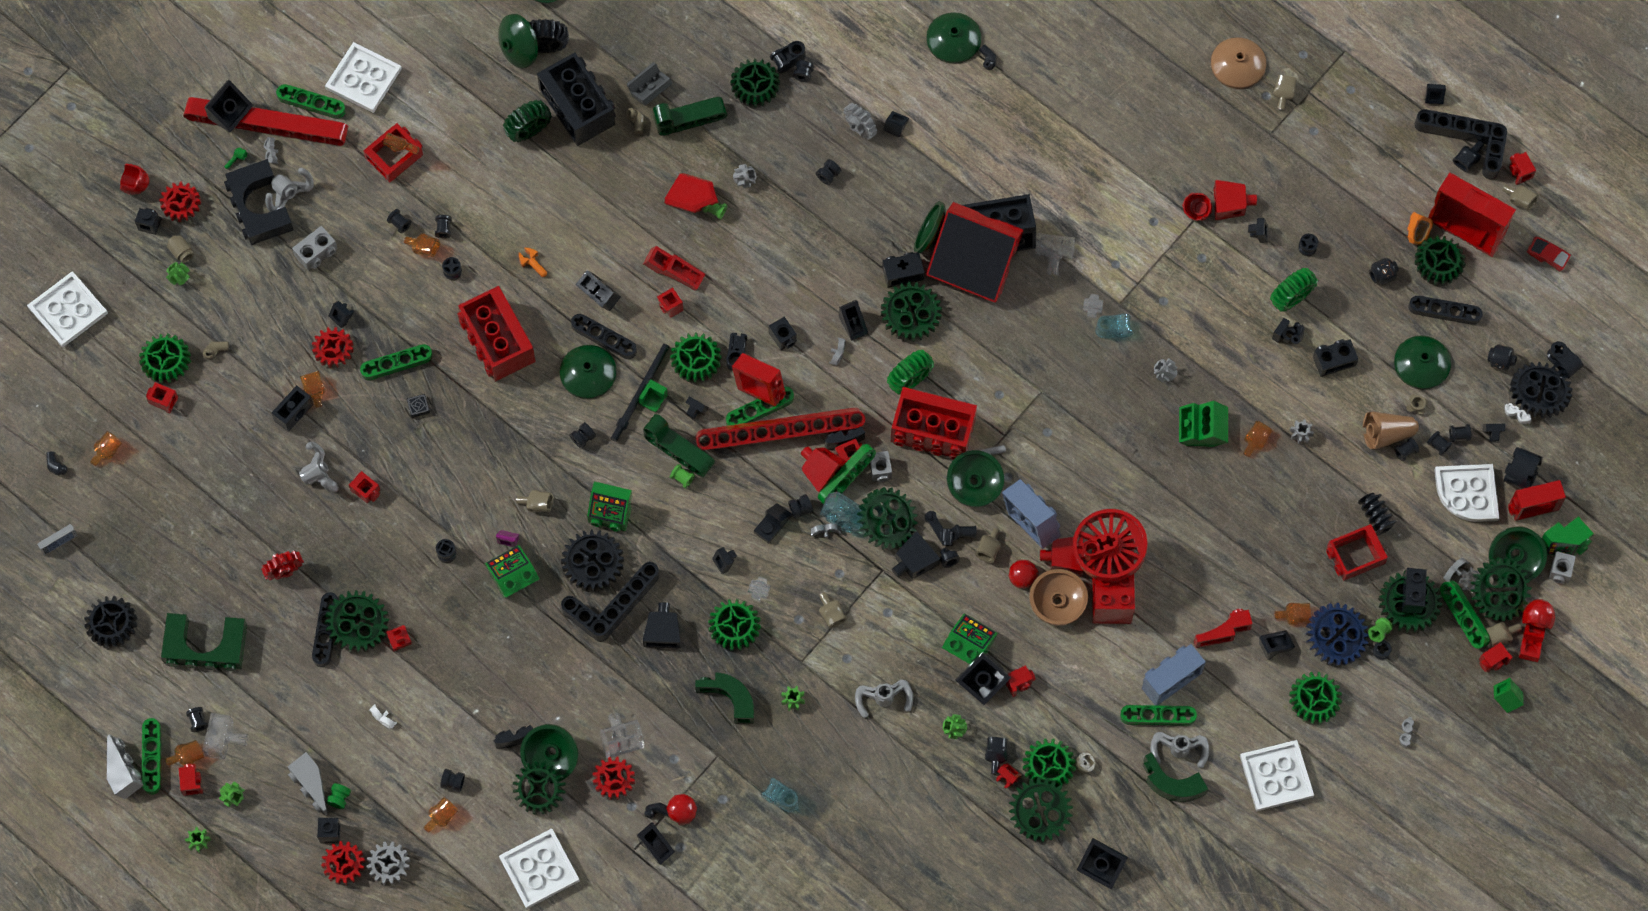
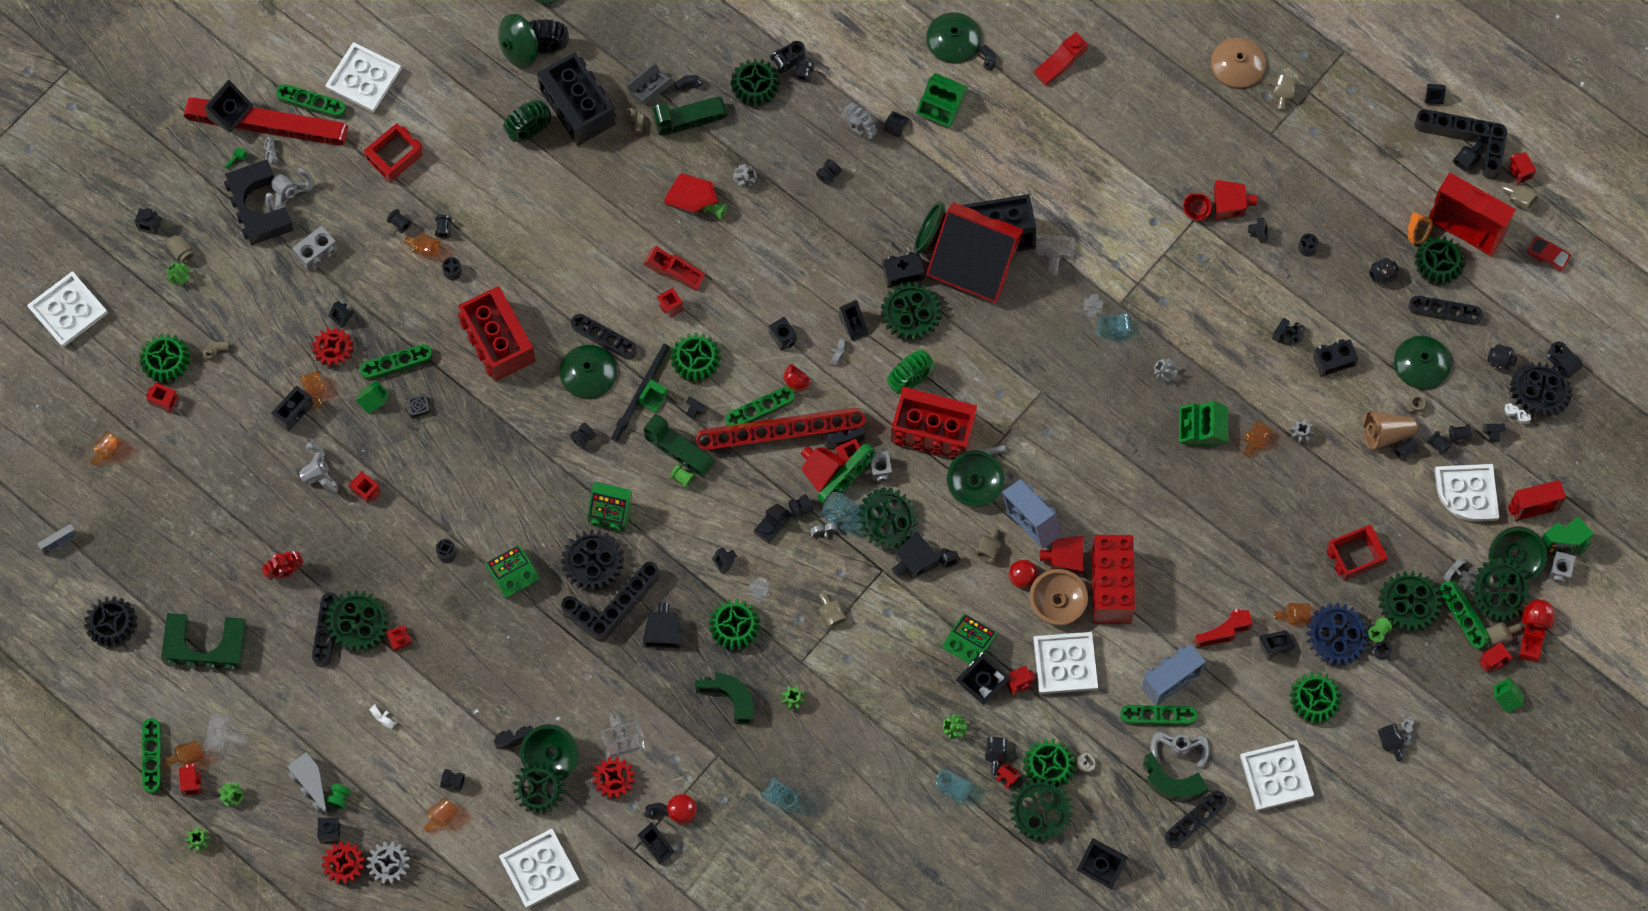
(54, 466): black arm -> none
(120, 771): slope -> none
(134, 180): red hair -> none
(171, 198): red gear -> none
(197, 719): black bush -> none
(372, 397): none -> green panel
(399, 144): clear orange piece -> none
(507, 538): magenta slope -> none
(535, 265): orange bar -> none
(537, 501): dark tan piece -> none
(598, 290): black brick -> none
(688, 79): none -> black arm
(736, 348): black piece -> none
(758, 379): red window -> none
(795, 378): none -> red hair
(883, 695): light grey piece -> none
(942, 100): none -> green piece
(948, 536): black pin -> none
(956, 787): none -> clear light blue piece
(1061, 59): none -> red slope
(1065, 663): none -> white plate
(1120, 543): red piece -> none
(1195, 819): none -> black beam
(1293, 289): green gear -> none
(1377, 514): black piece -> none
(1392, 740): none -> black piece
(1414, 590): black brick -> none
(1523, 469): black brick -> none

